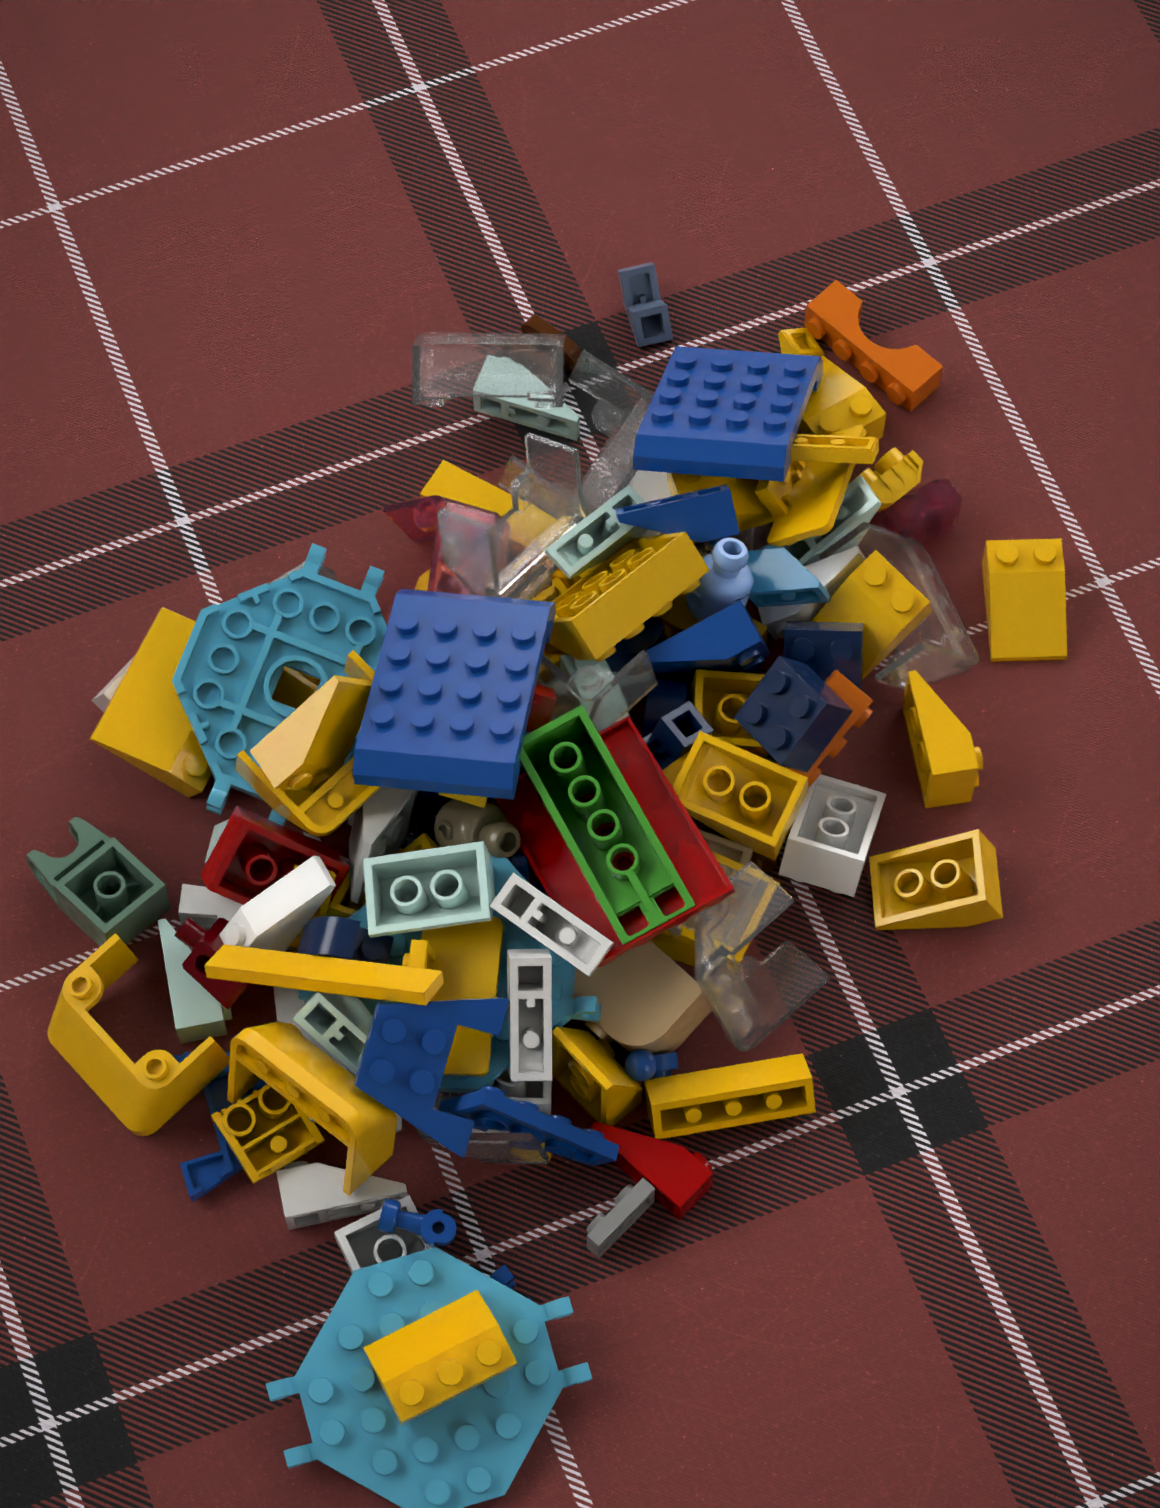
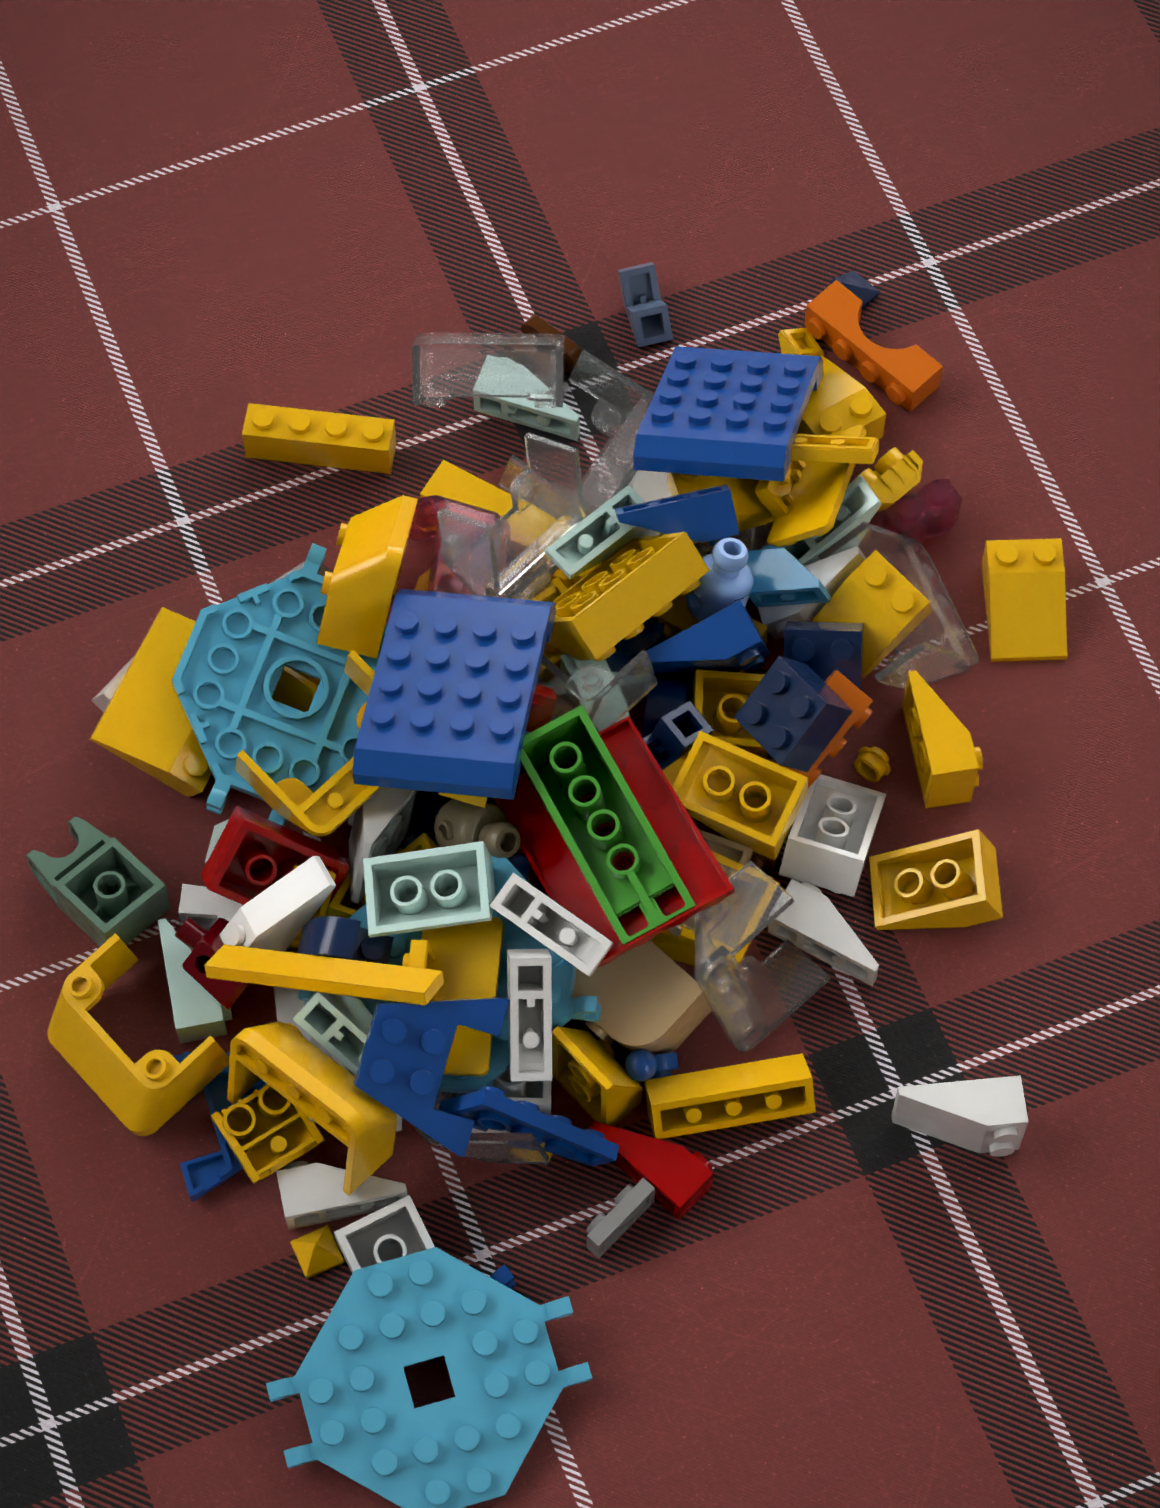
(314, 737): yellow slope -> none
(317, 1252): none -> yellow slope
(319, 438): none -> yellow brick
(365, 577): none -> yellow windscreen
(433, 1227): blue leg -> none
(440, 1356): yellow slope -> none
(820, 930): none -> white slope
(858, 286): none -> dark blue slope
(872, 763): none -> yellow plate
(968, 1113): none -> white slope

